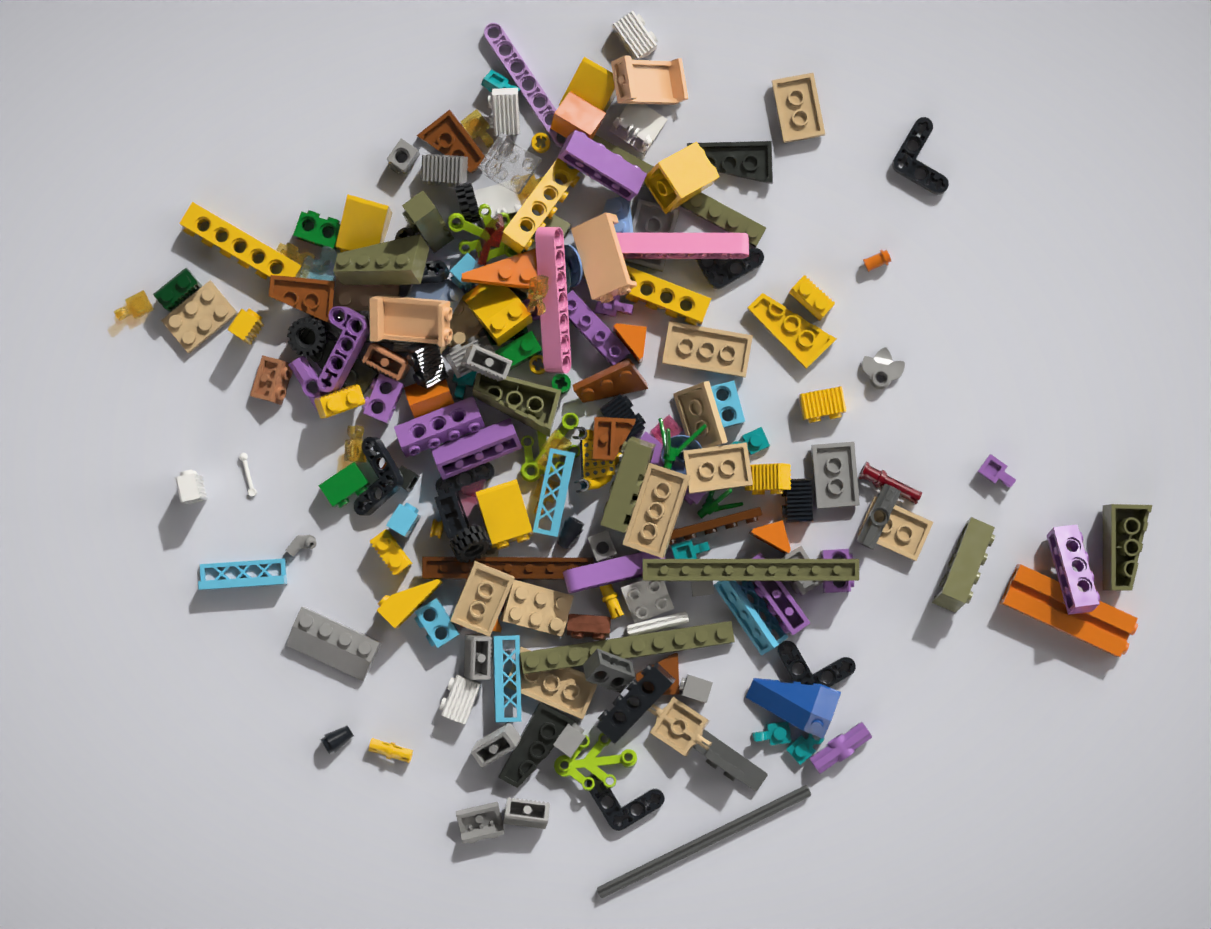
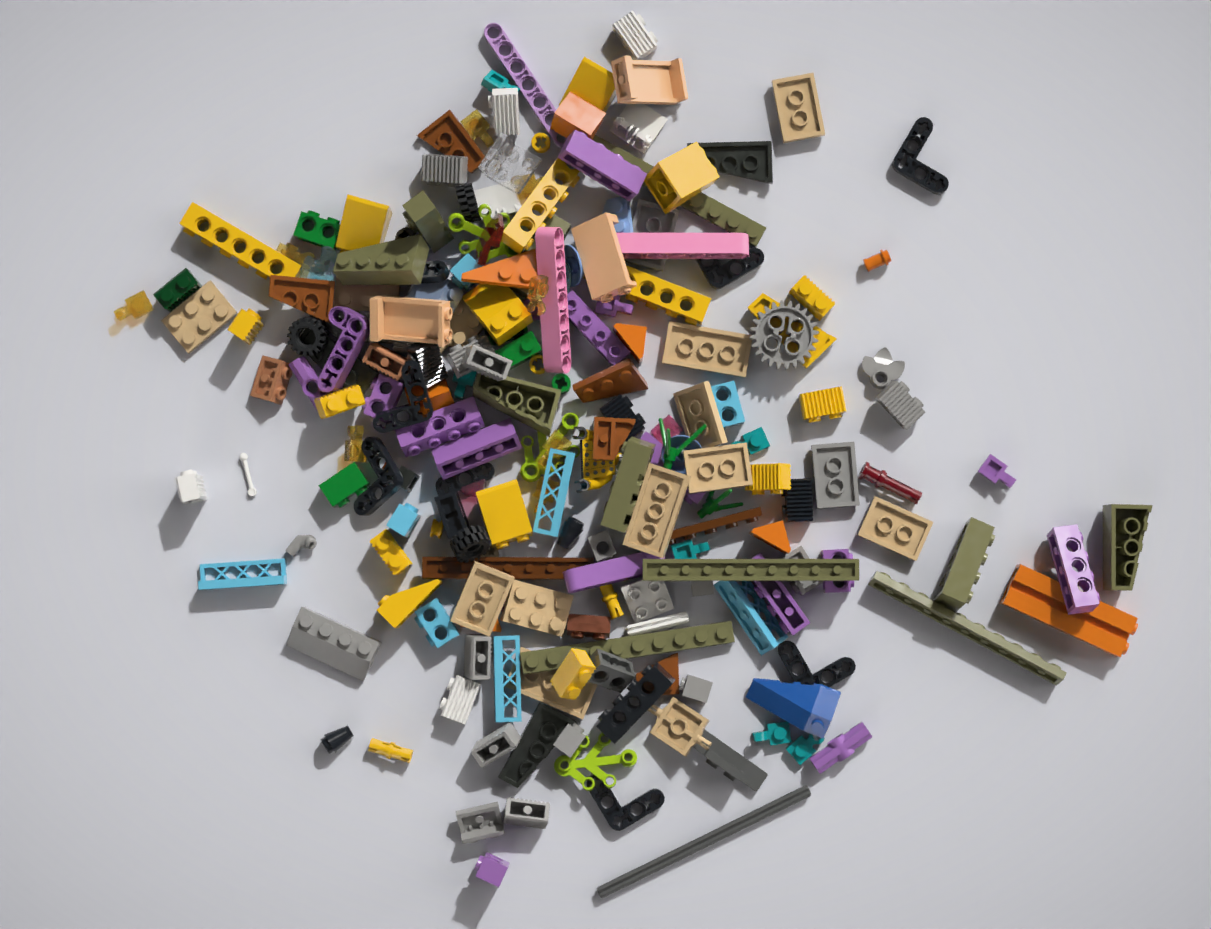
(402, 148): light grey brick -> none
(412, 408): none -> black beam
(491, 868): none -> medium lavender brick
(573, 674): none -> yellow brick
(765, 331): none -> light grey gear
(885, 503): dark grey piece -> none
(900, 404): none -> light grey brick
(965, 627): none -> olive plate

